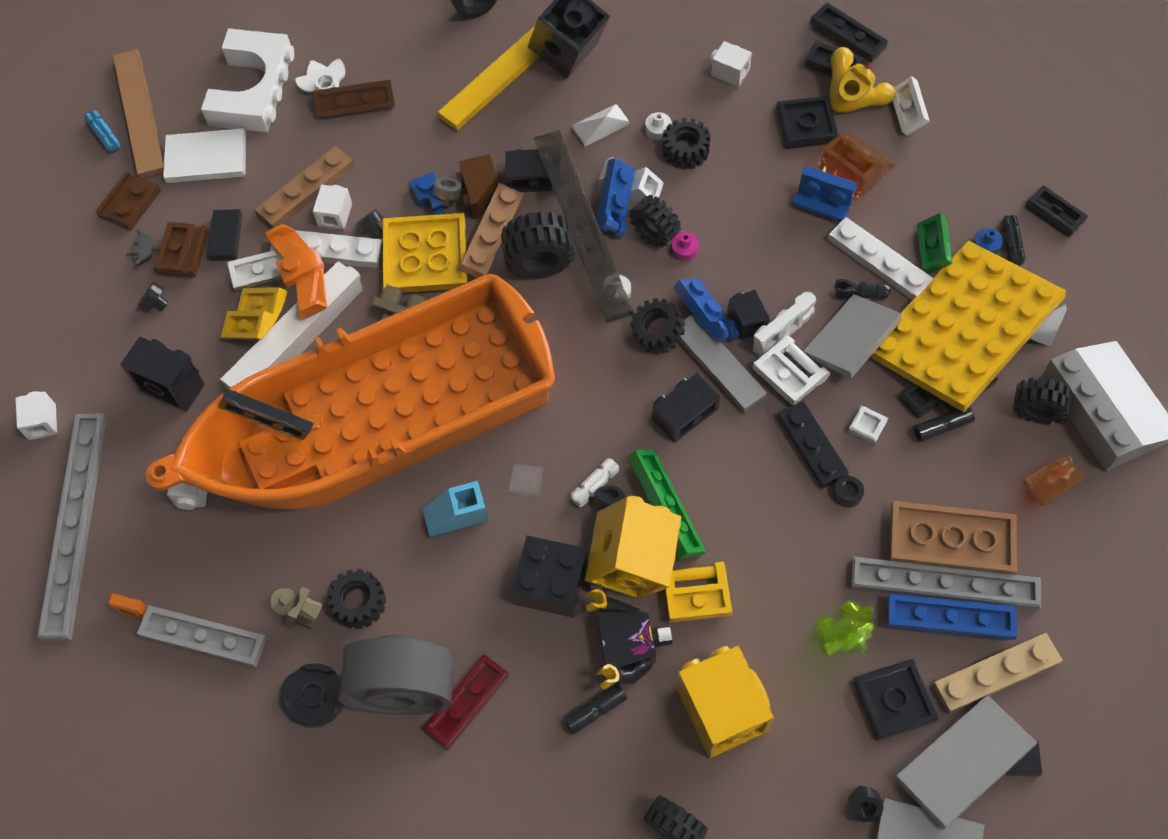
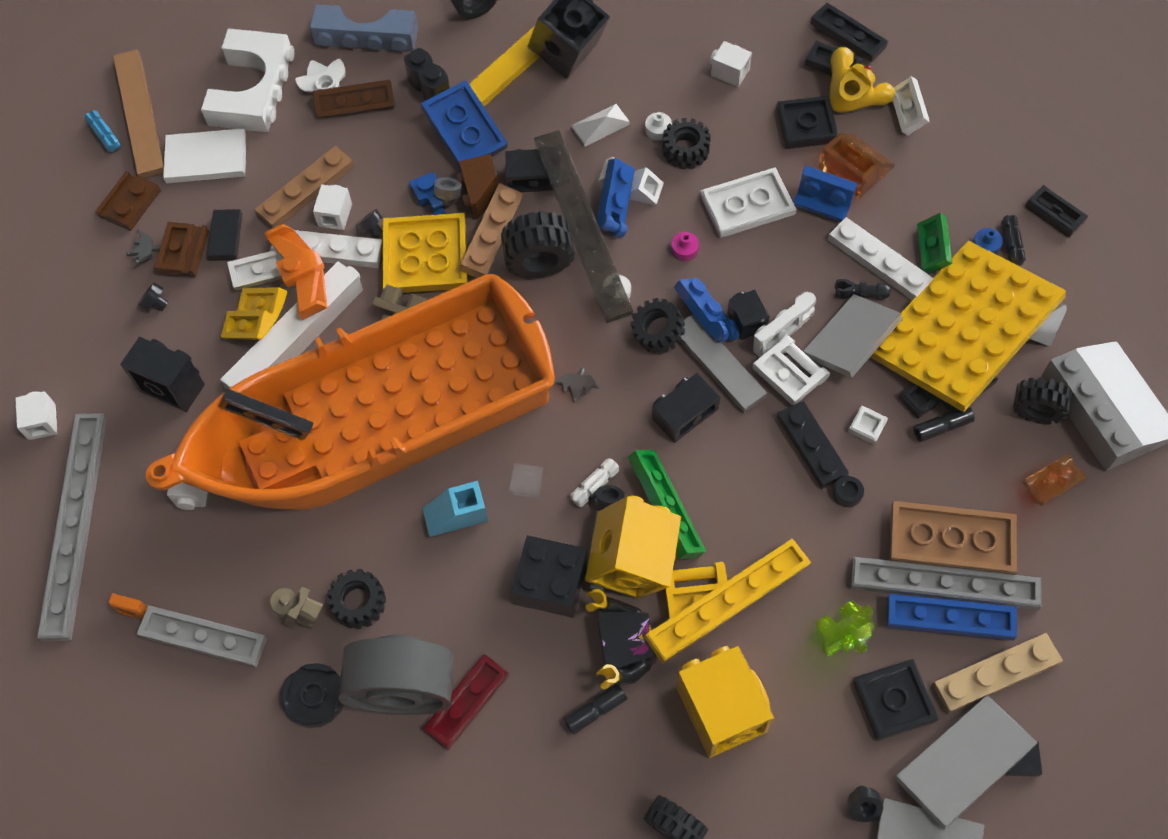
(392, 32): none -> sand blue arch
(424, 74): none -> black brick
(463, 123): none -> blue plate
(577, 383): none -> dark grey piece
(655, 221): black tyre -> none
(727, 601): none -> yellow tile
(748, 202): none -> white tile

